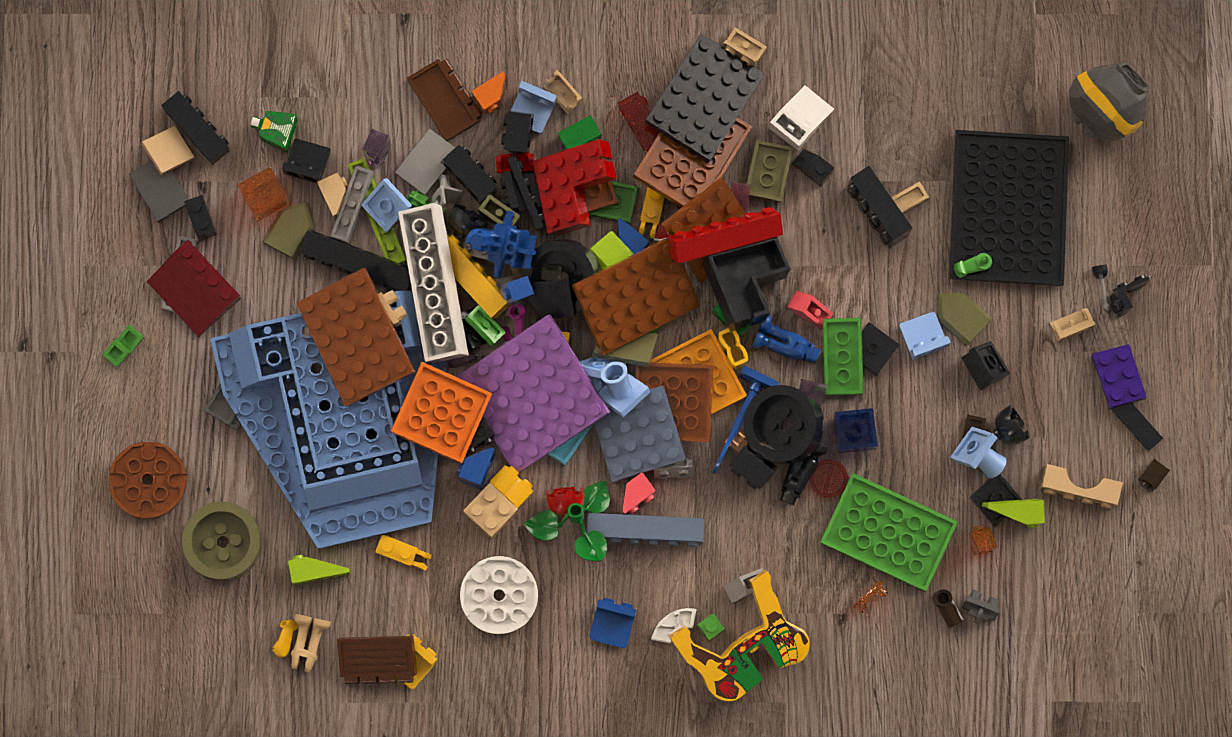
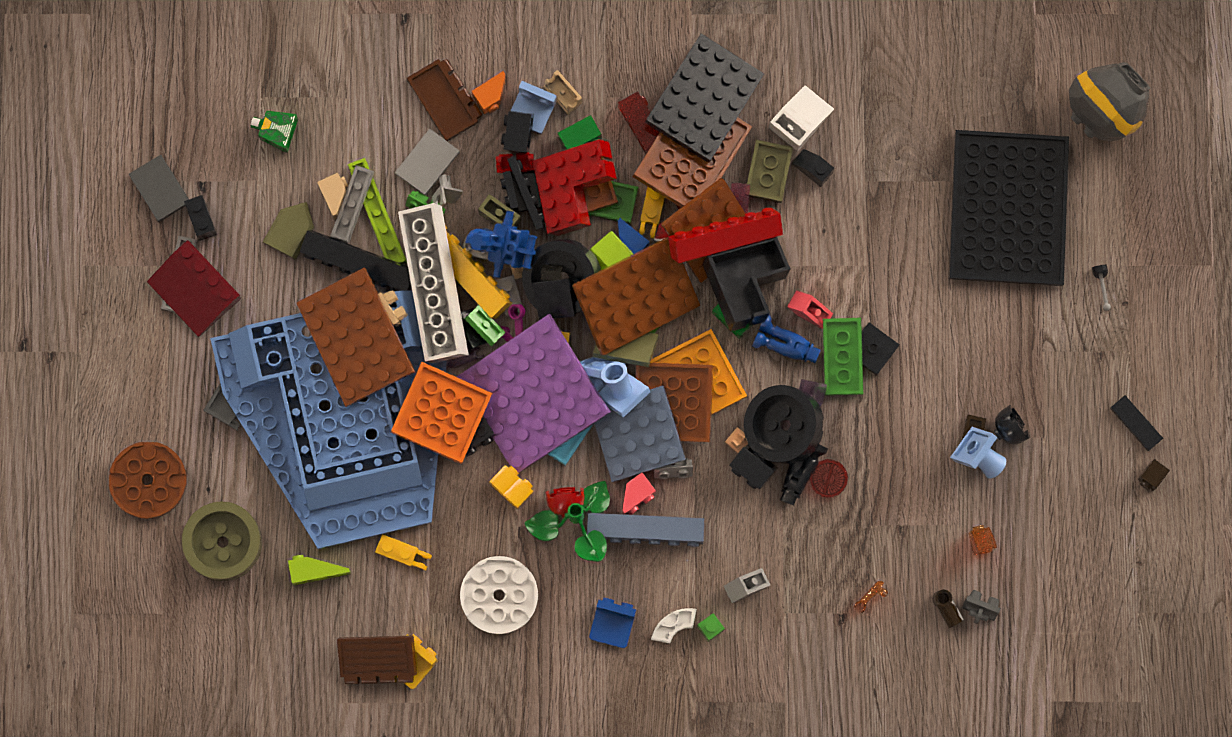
(123, 346): bright green slope -> none
(167, 150): tan tile -> none
(195, 127): black brick -> none
(264, 194): clear orange brick -> none
(283, 644): yellow piece -> none
(304, 624): tan piece -> none
(306, 161): black bracket -> none
(376, 147): brick -> none
(385, 204): light blue bracket -> none
(464, 221): black cylinder -> none
(469, 173): black brick -> none
(476, 468): blue slope -> none
(491, 511): tan brick -> none
(516, 290): blue slope -> none
(733, 672): animal -> none
(735, 352): yellow brick -> none
(744, 47): tan bracket -> none
(757, 382): blue piece -> none
(855, 430): clear blue brick -> none
(879, 207): black brick -> none
(889, 532): bright green plate -> none
(910, 197): tan tile -> none
(923, 335): light blue bracket -> none
(961, 316): olive tile -> none
(975, 264): bright green piece -> none
(985, 365): black bracket -> none
(994, 490): black plate -> none
(1023, 511): lime slope -> none
(1057, 481): tan arch -> none
(1072, 324): tan hinge -> none
(1119, 376): dark purple plate -> none
(1120, 300): black bracket -> none

